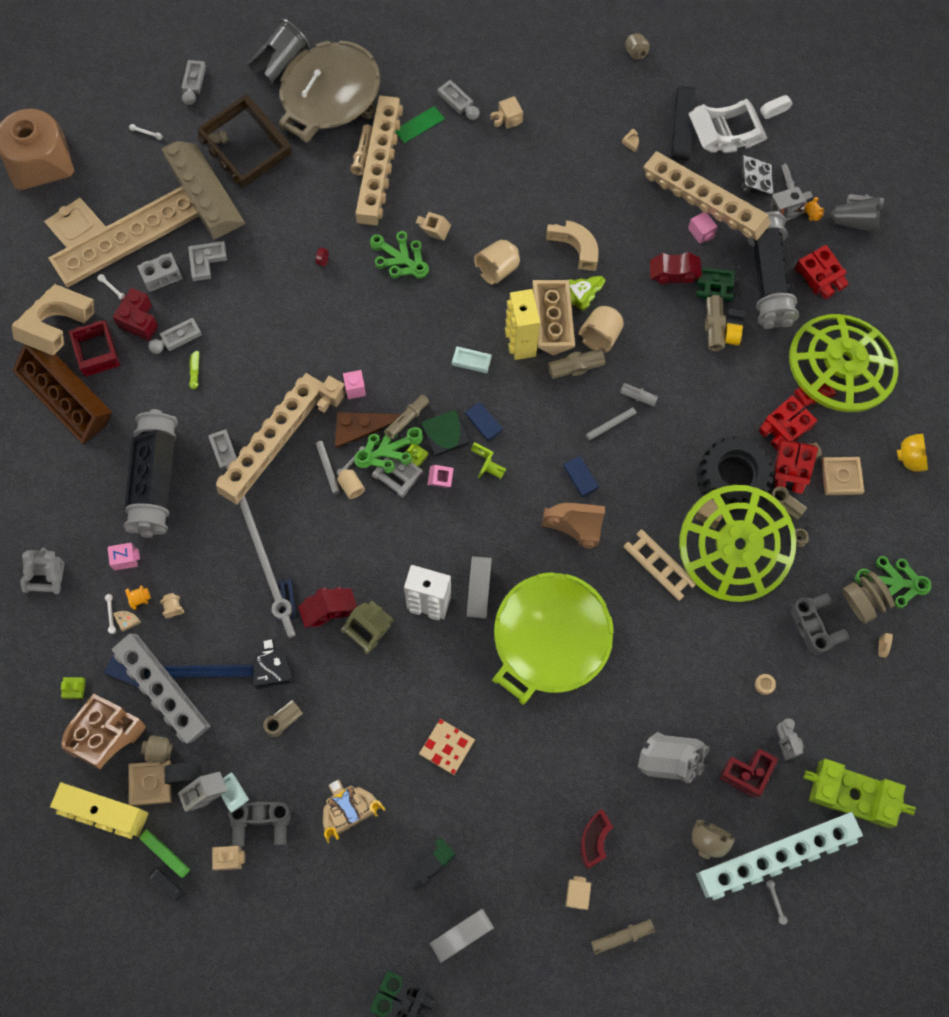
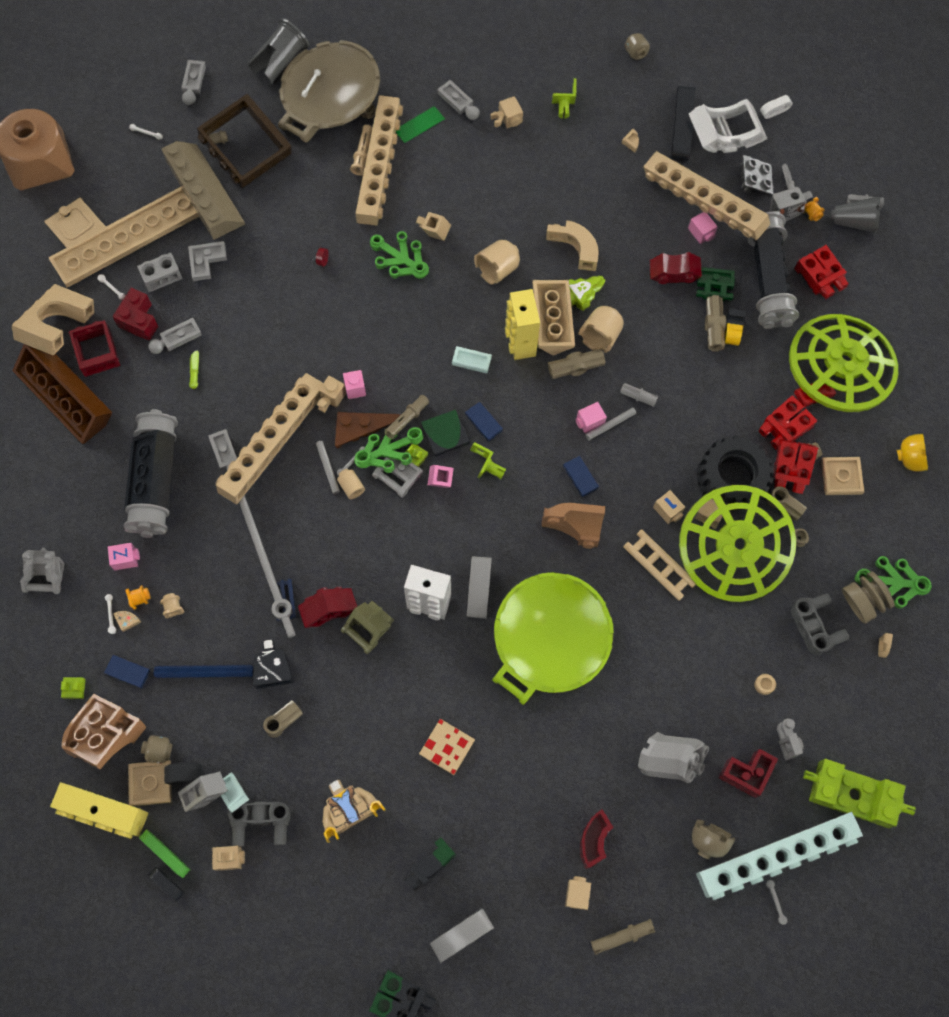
(171, 691): light grey brick -> none
(564, 100): none -> lime bracket
(590, 417): none -> bright pink brick
(669, 507): none -> tan brick

